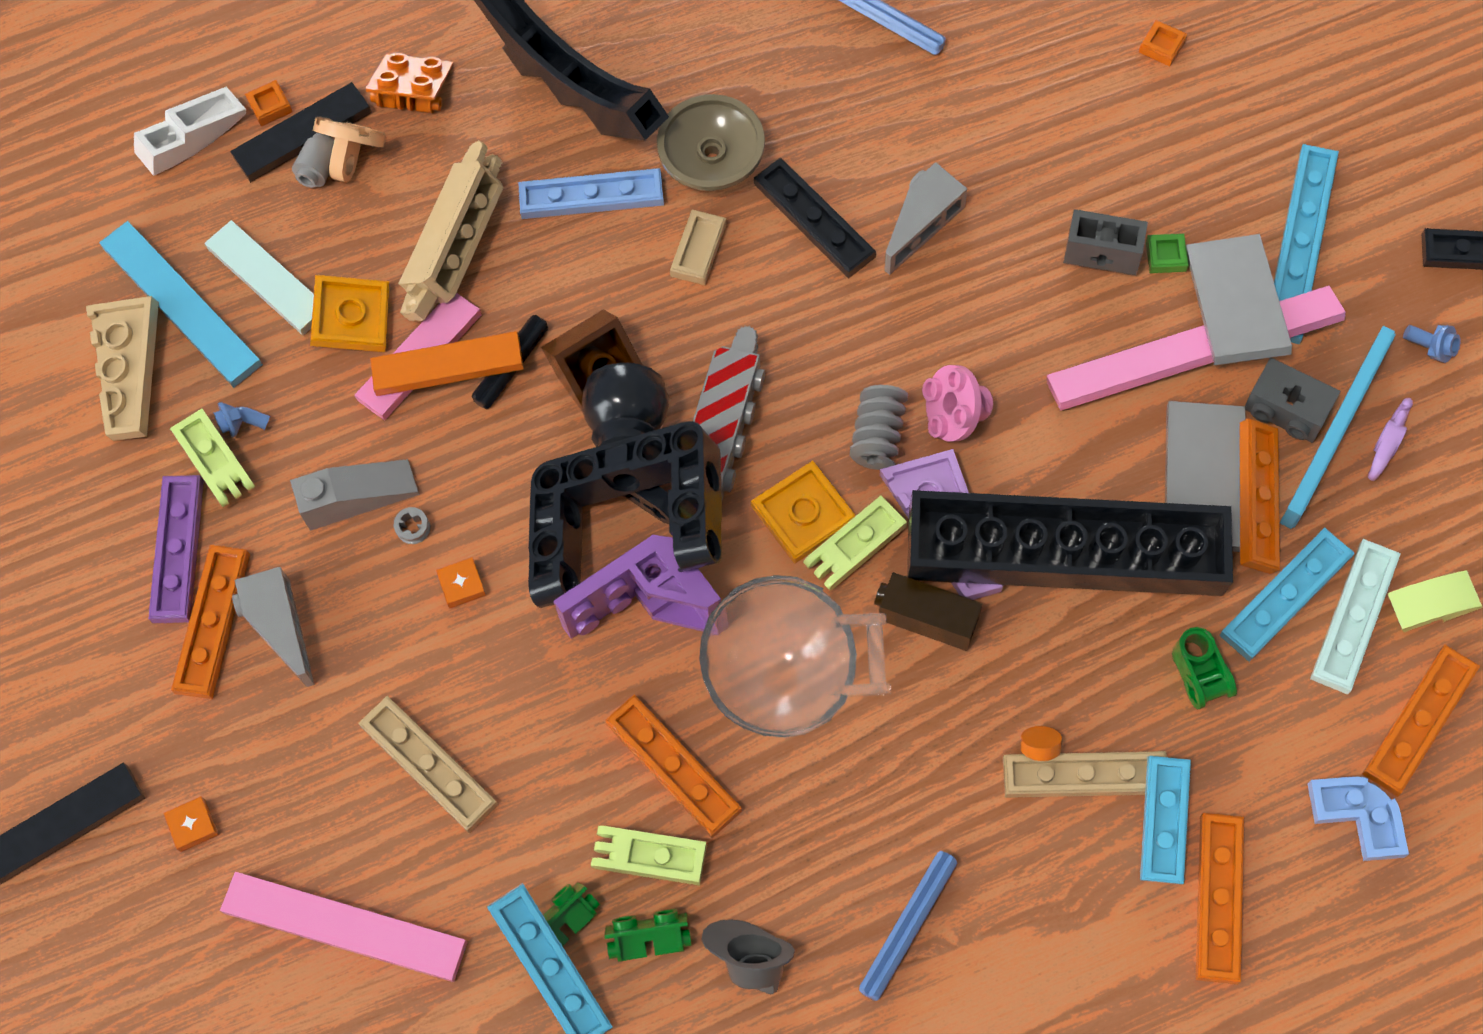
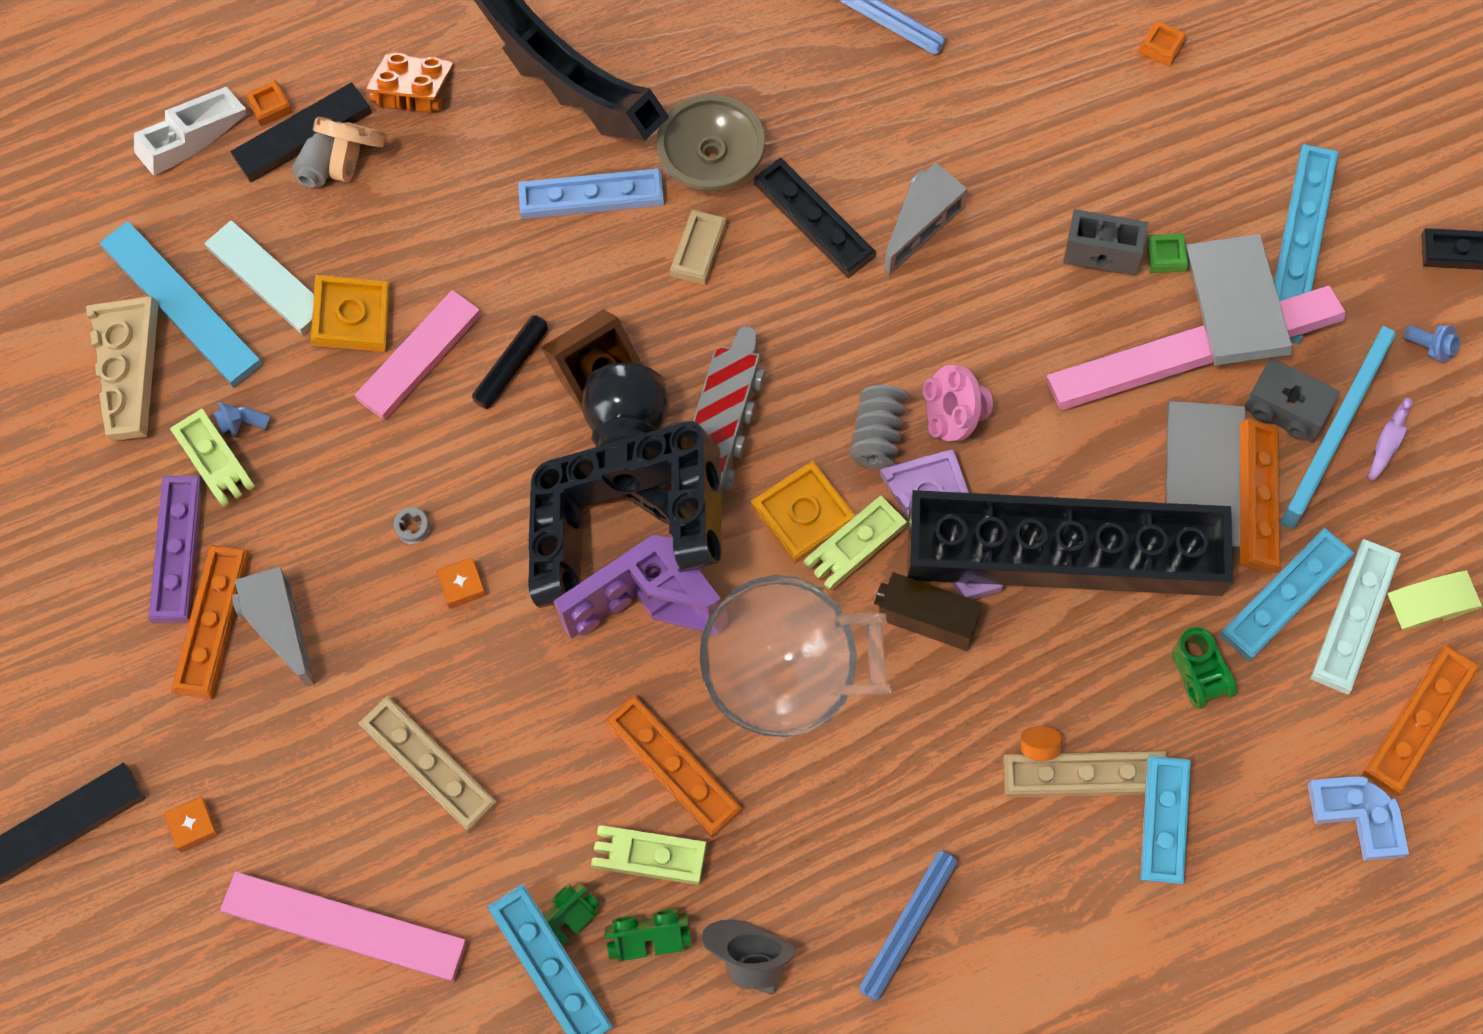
(351, 491): light grey slope -> none
(446, 363): orange tile -> none
(451, 233): tan hinge -> none
(1220, 898): orange tile -> none

